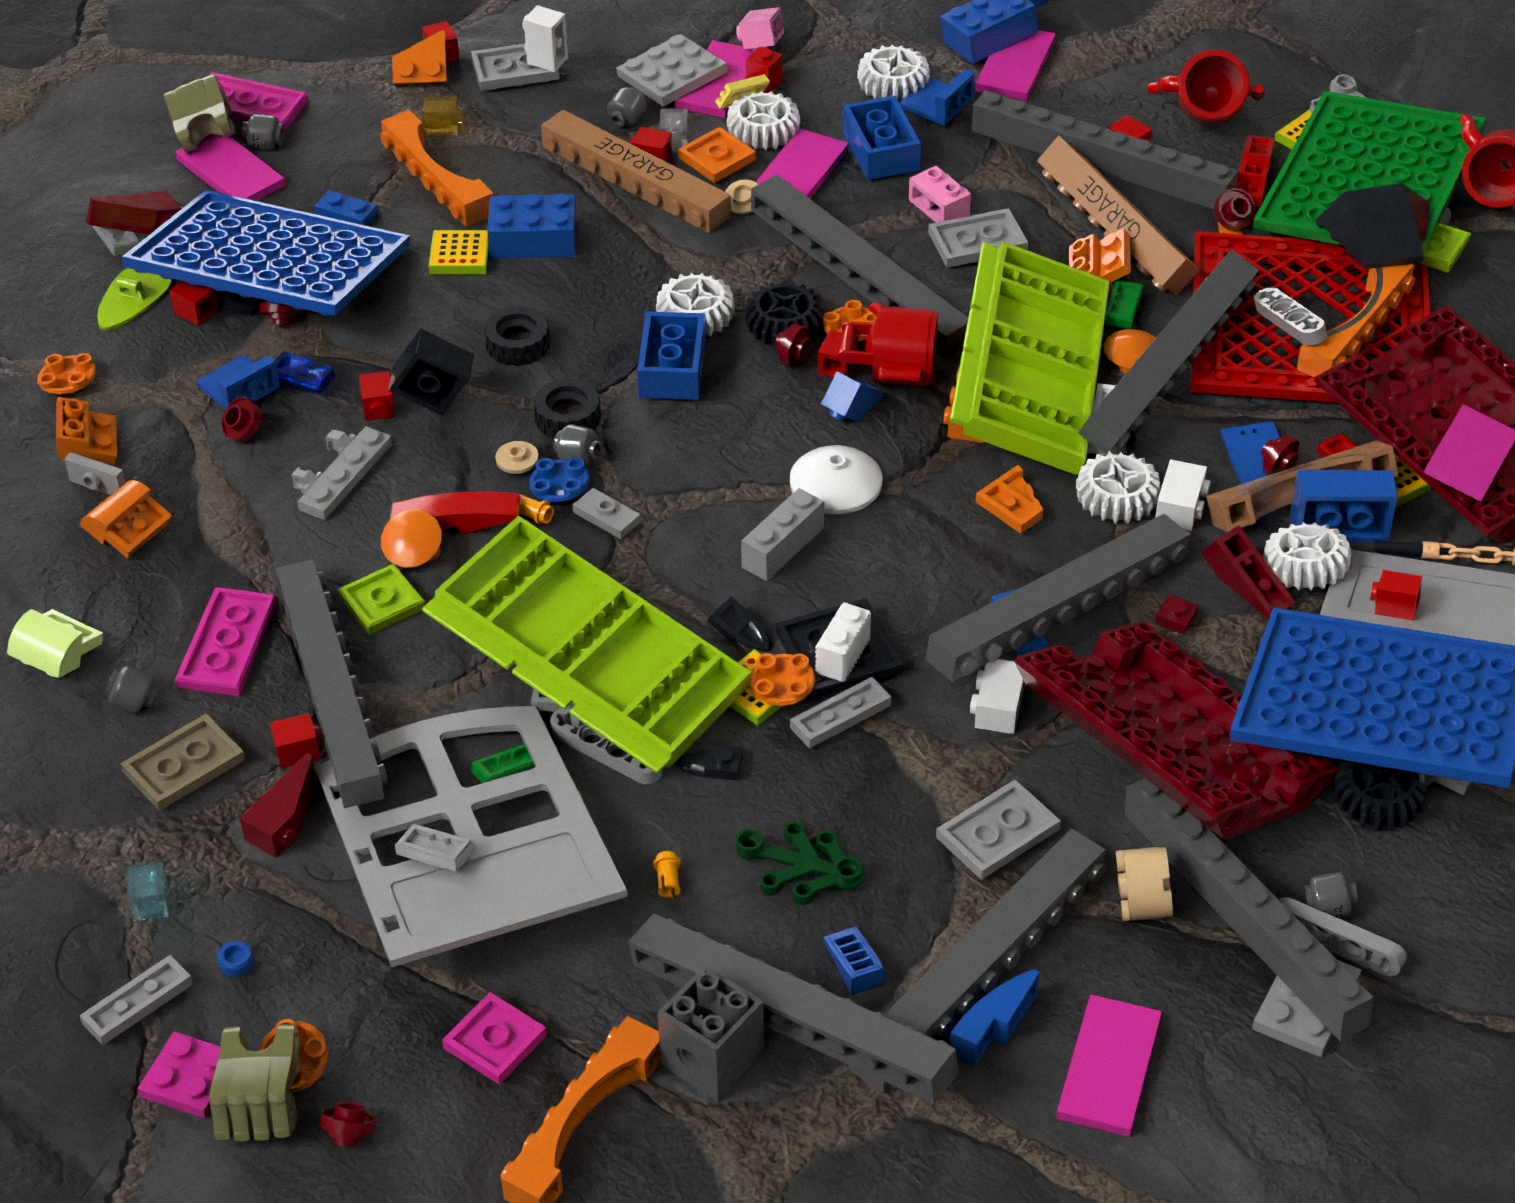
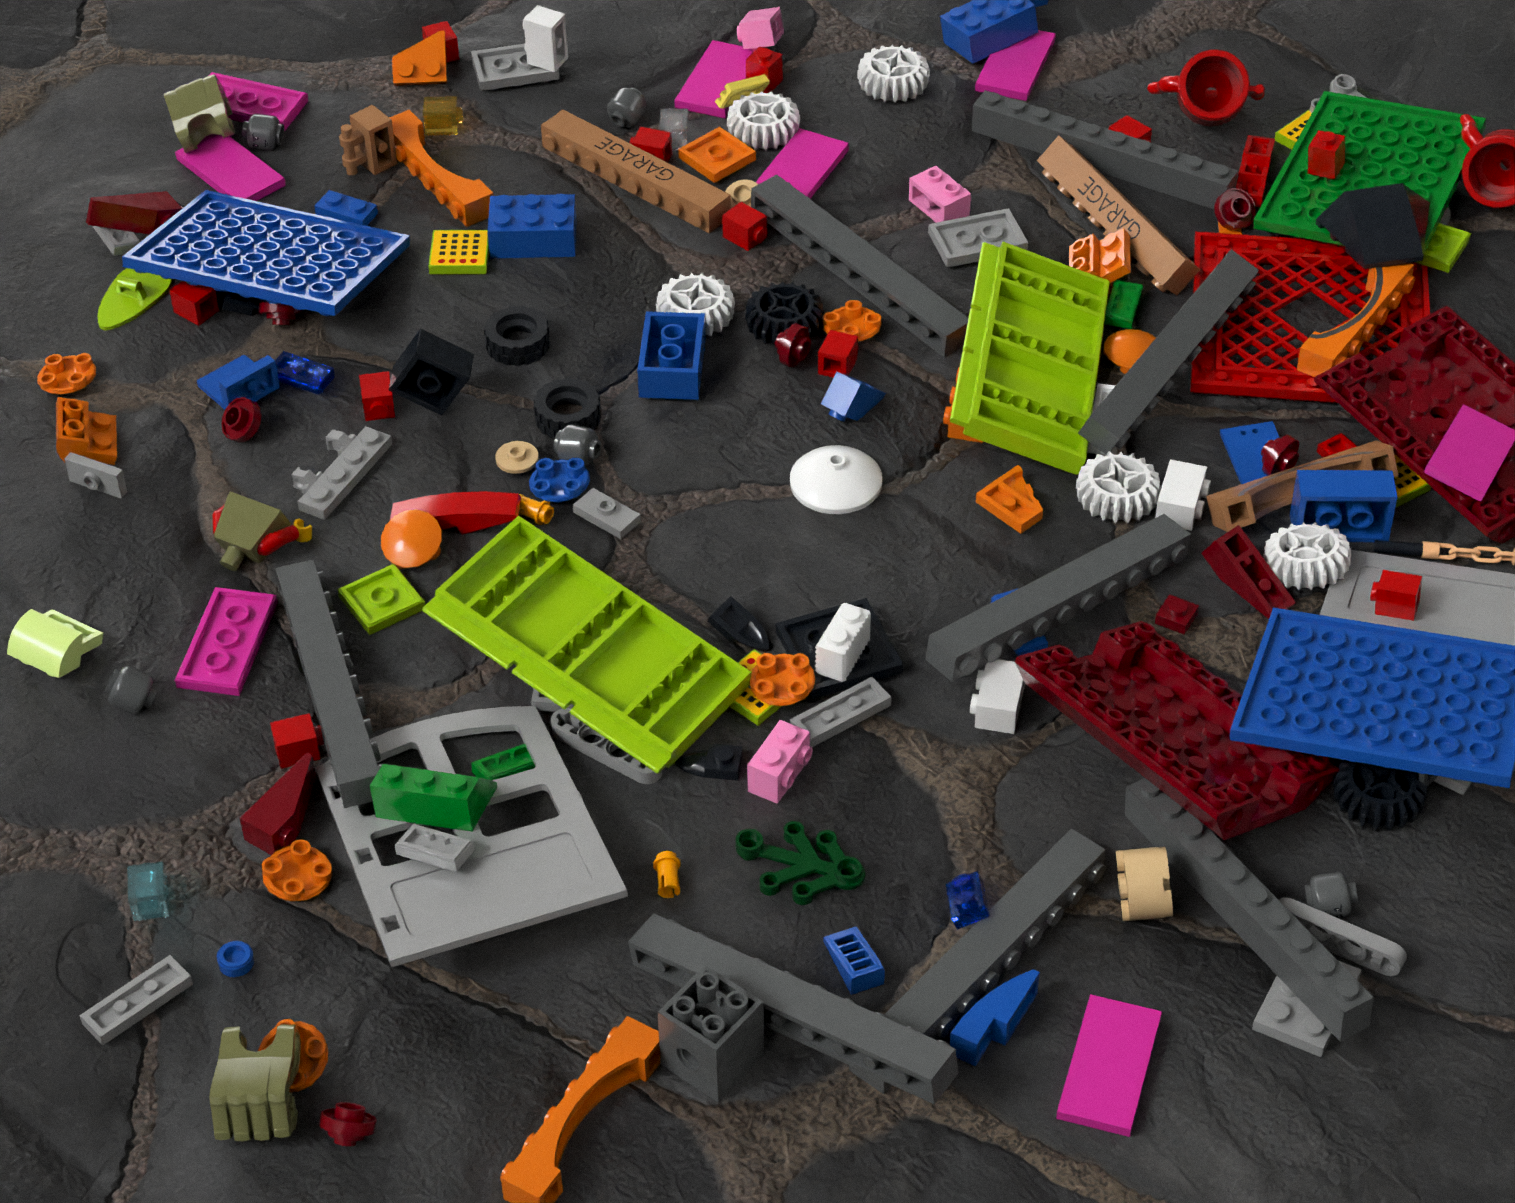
(127, 518): orange brick -> none
(182, 762): dark tan plate -> none
(182, 1075): dark pink plate -> none
(253, 530): none -> olive torso
(297, 872): none -> orange dish
(368, 141): none -> medium nougat brick
(430, 797): none -> green slope
(494, 1038): dark pink plate -> none
(671, 69): light grey plate -> none
(744, 226): none -> red brick
(779, 761): none -> bright pink brick
(782, 534): light grey brick -> none
(881, 137): blue brick -> none
(898, 345): red piece -> none
(940, 100): blue bracket -> none
(967, 899): none -> clear blue plate
(998, 829): light grey plate -> none
(1290, 316): light grey beam -> none
(1326, 154): none -> red brick

